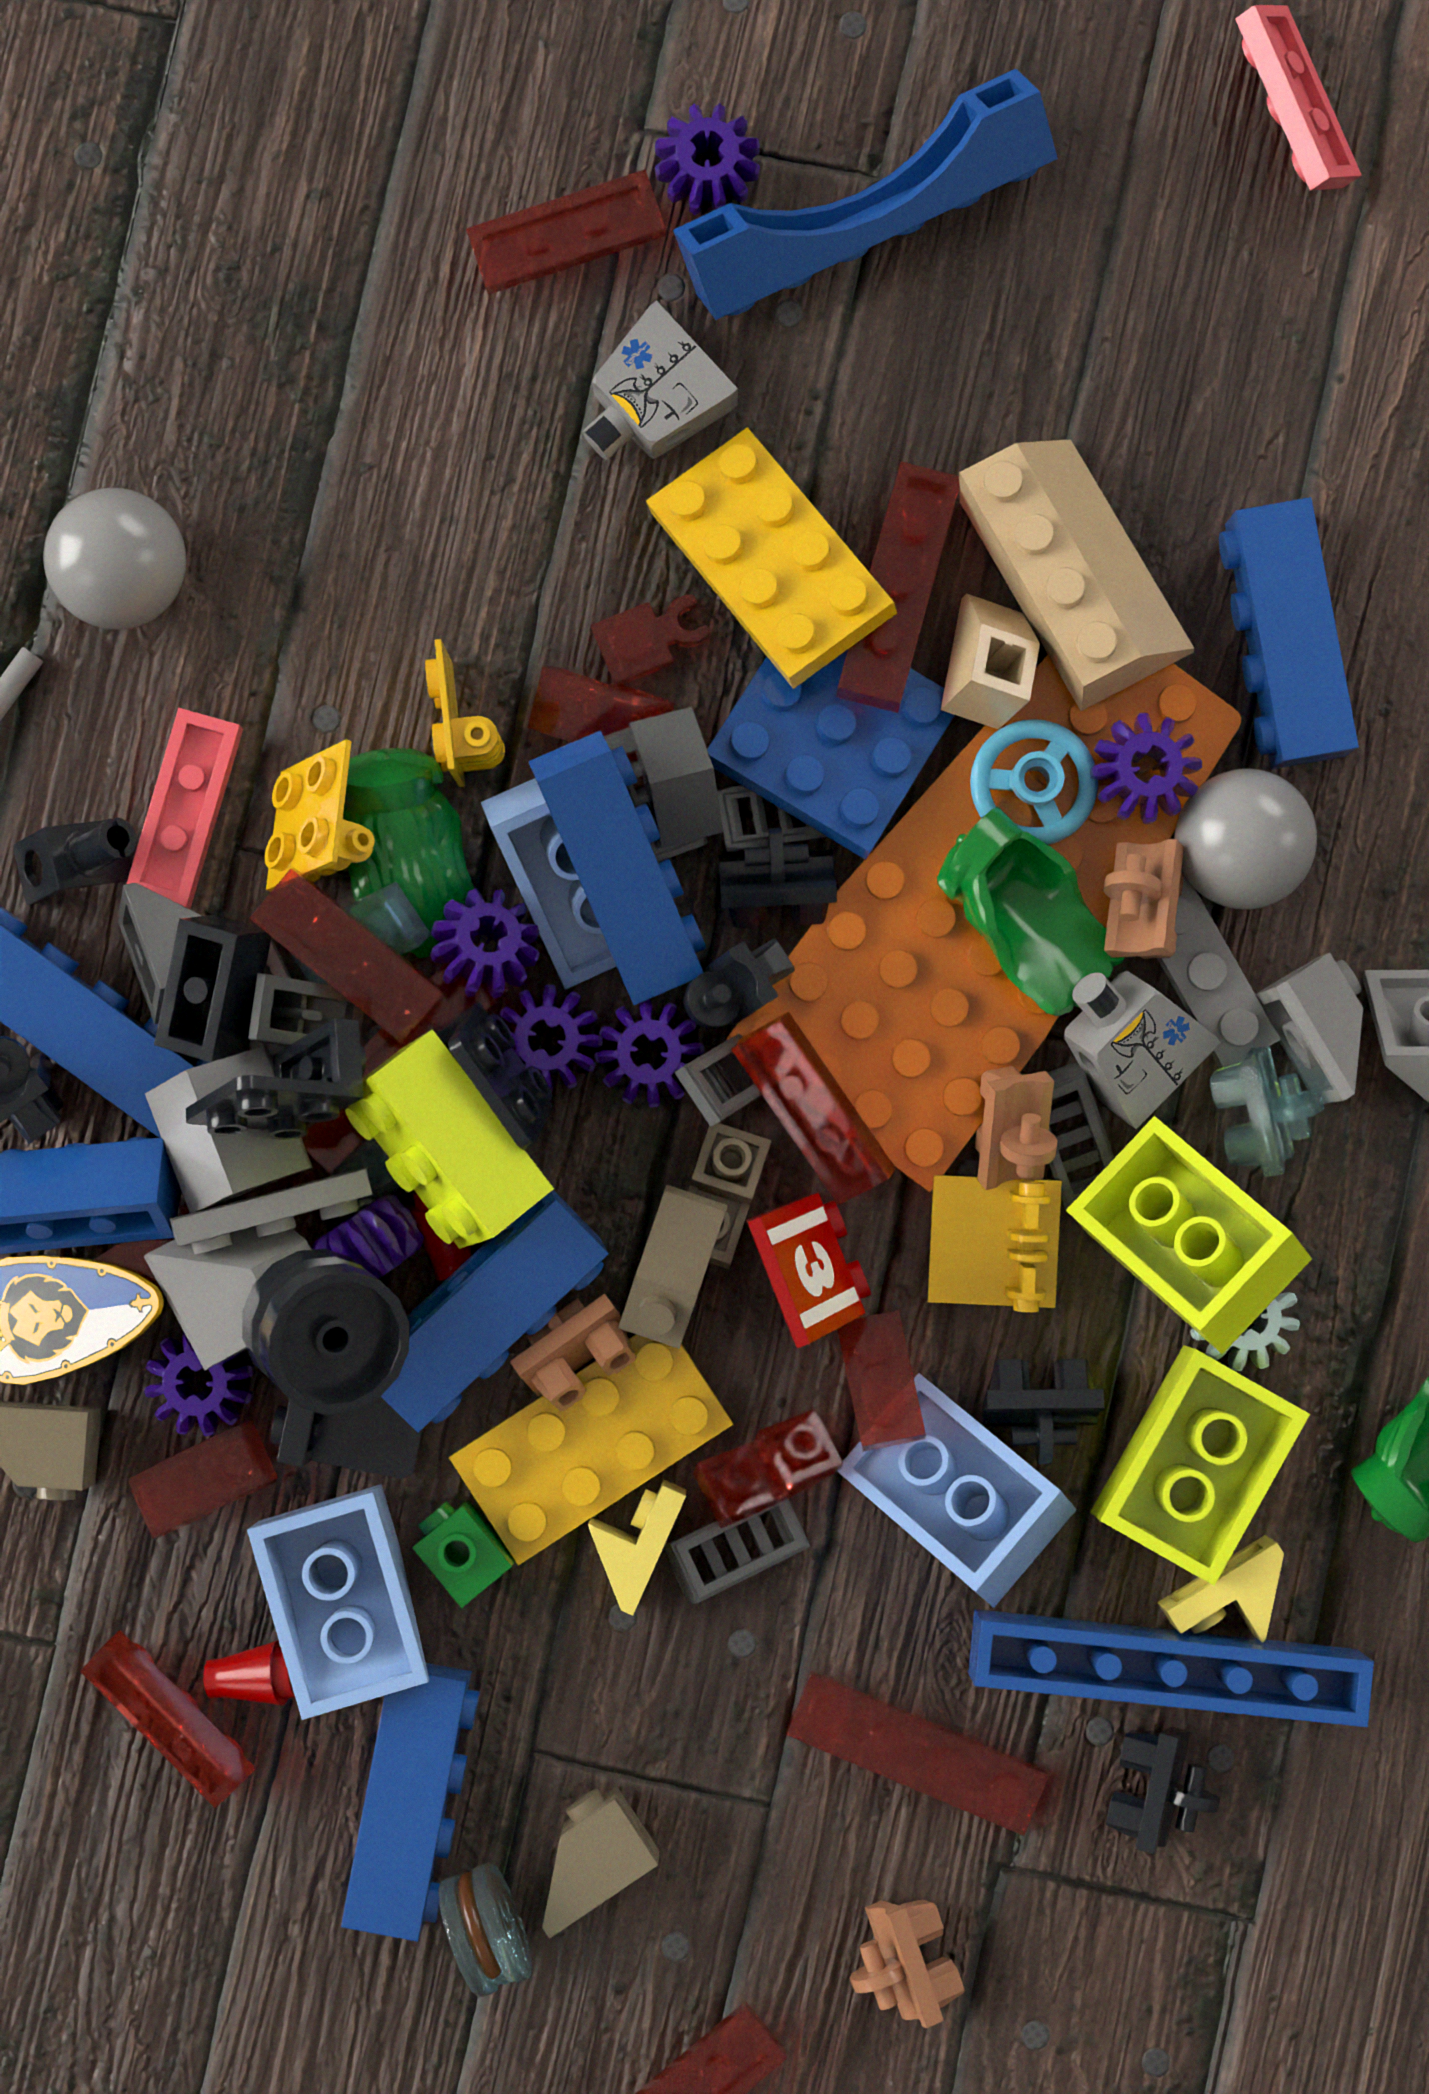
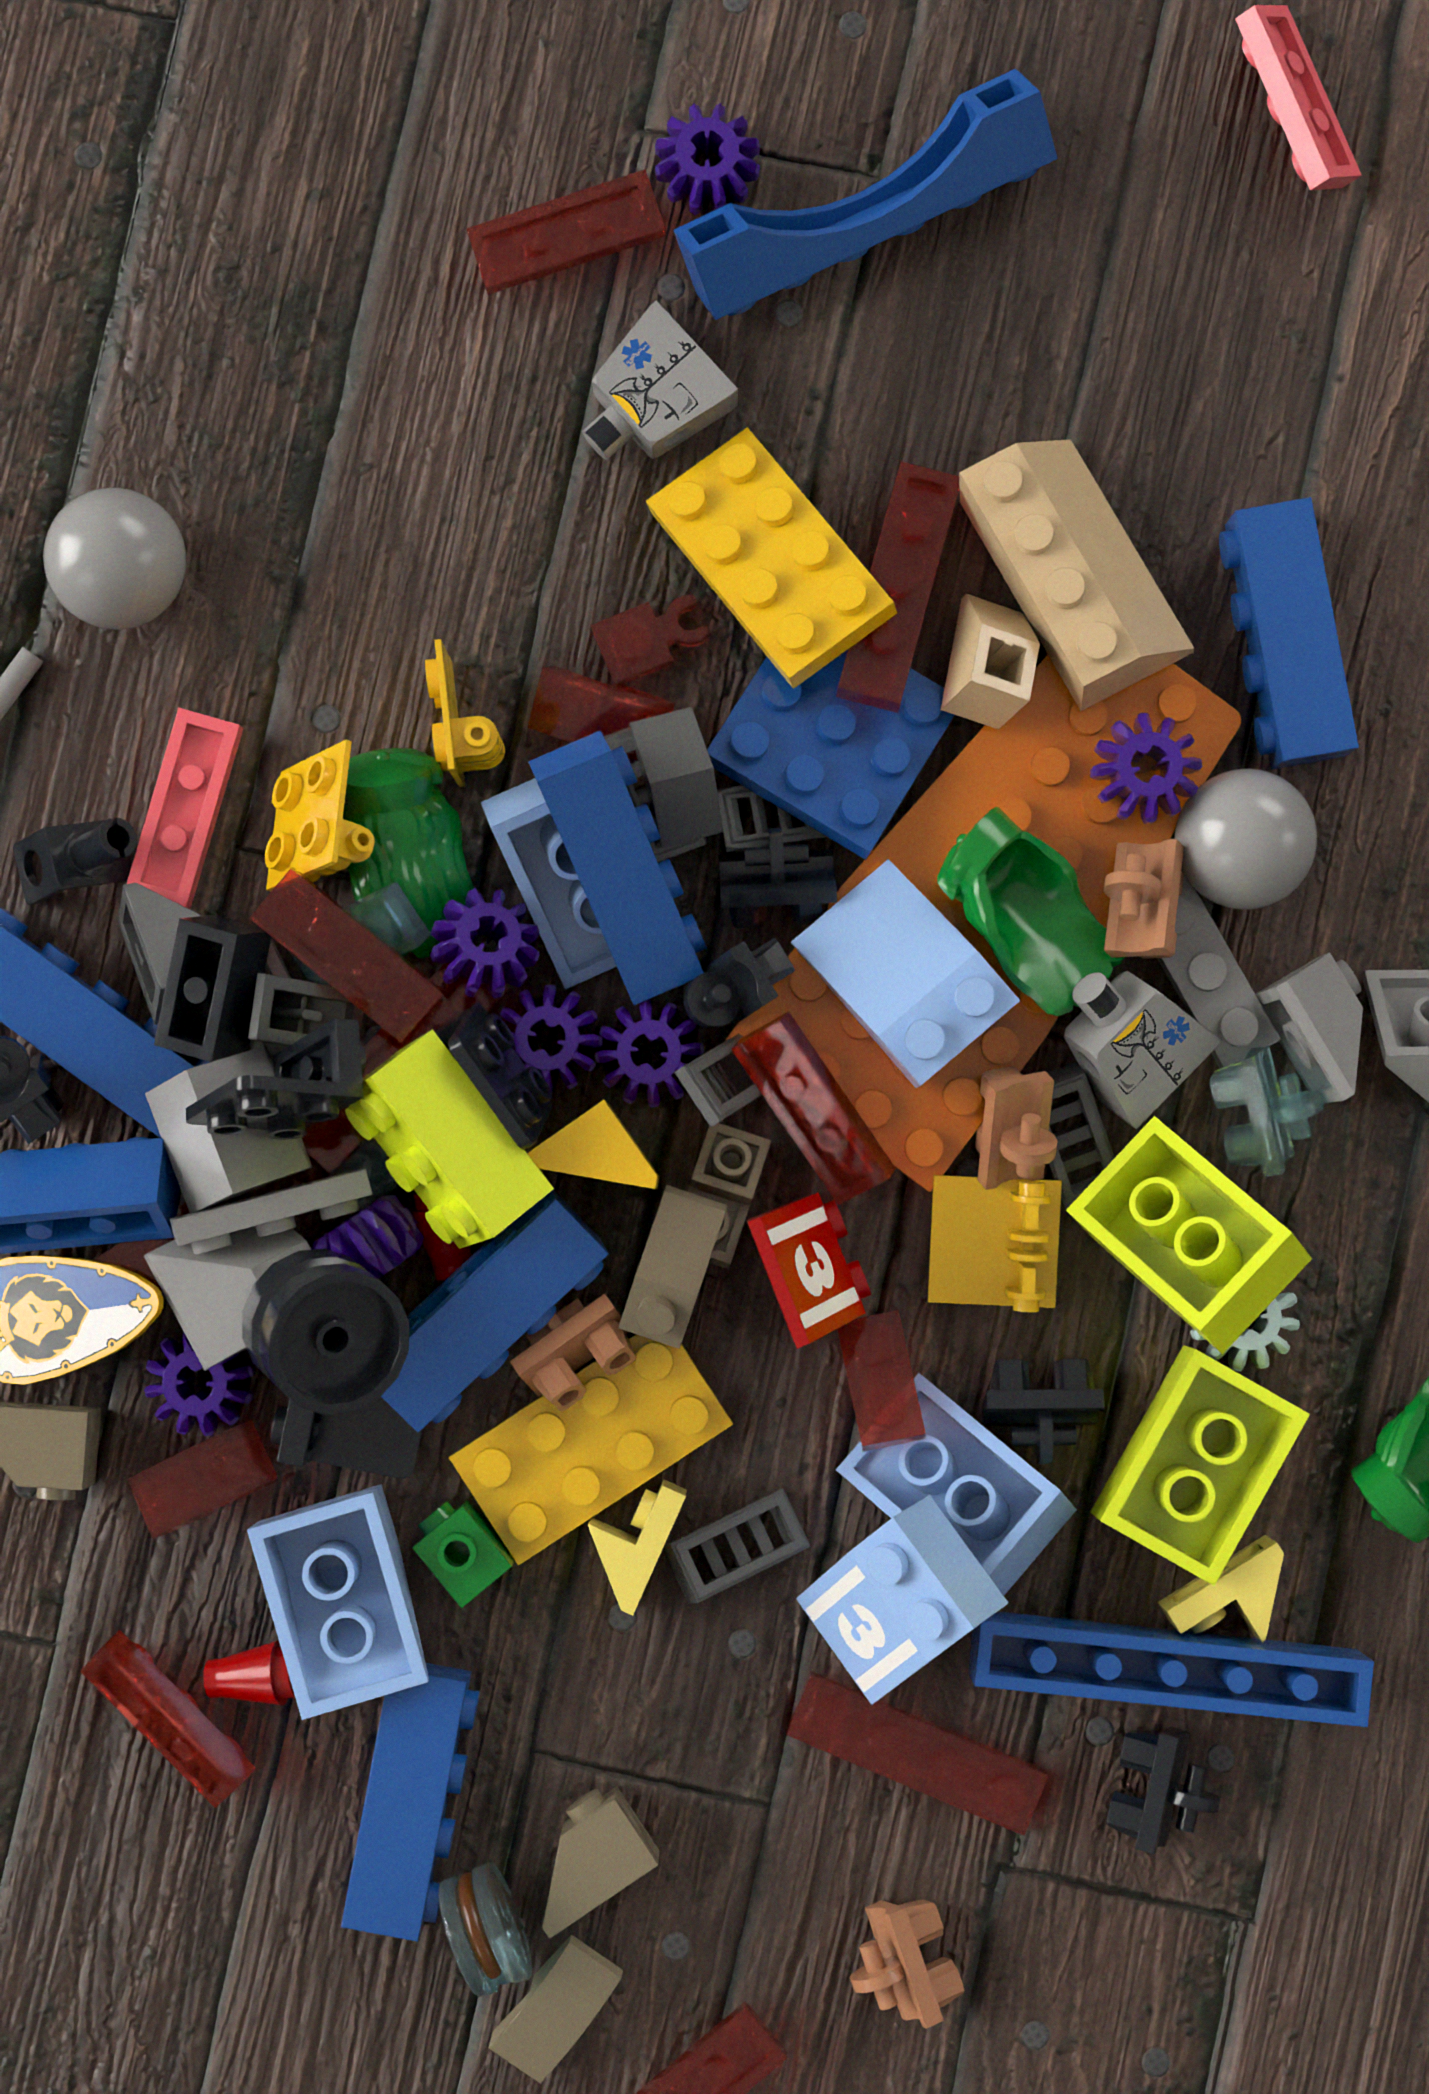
(556, 2010): none -> dark tan slope
(596, 1148): none -> yellow slope
(769, 1469): clear red slope -> none
(901, 1598): none -> light blue slope
(904, 973): none -> light blue slope
(1048, 763): medium azure piece -> none

